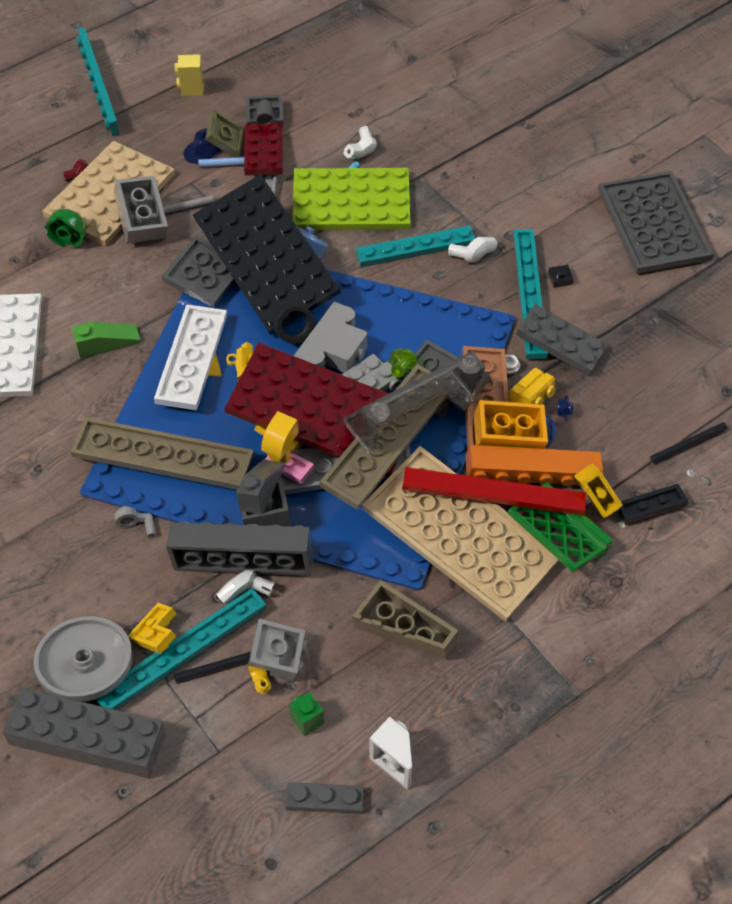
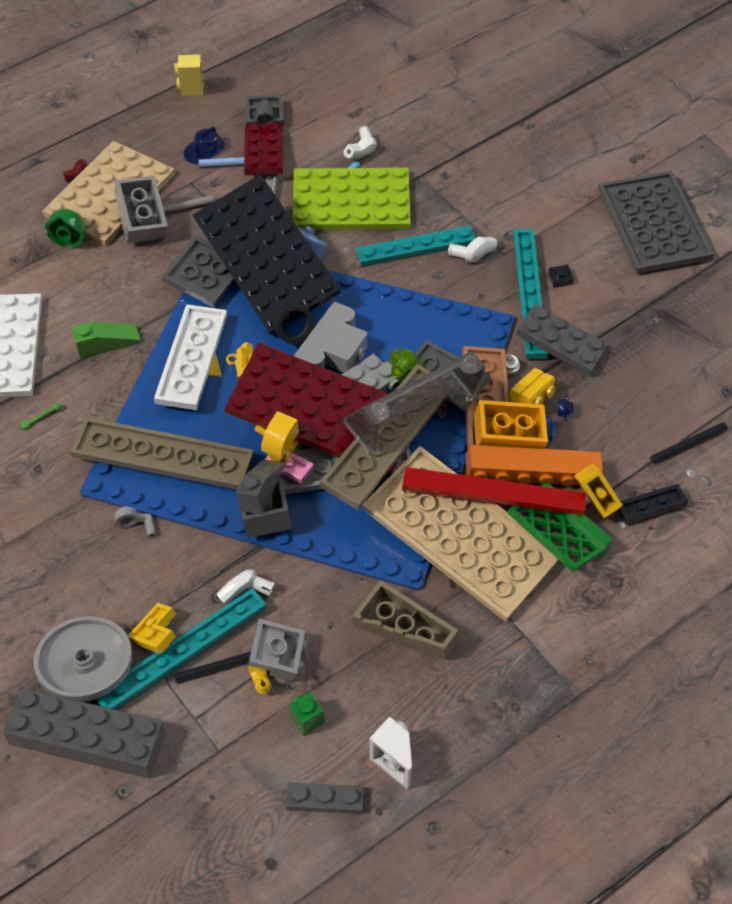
(26, 424): none -> bright green hinge
(97, 84): teal plate -> none
(225, 134): olive tile -> none
(240, 548): dark grey brick -> none

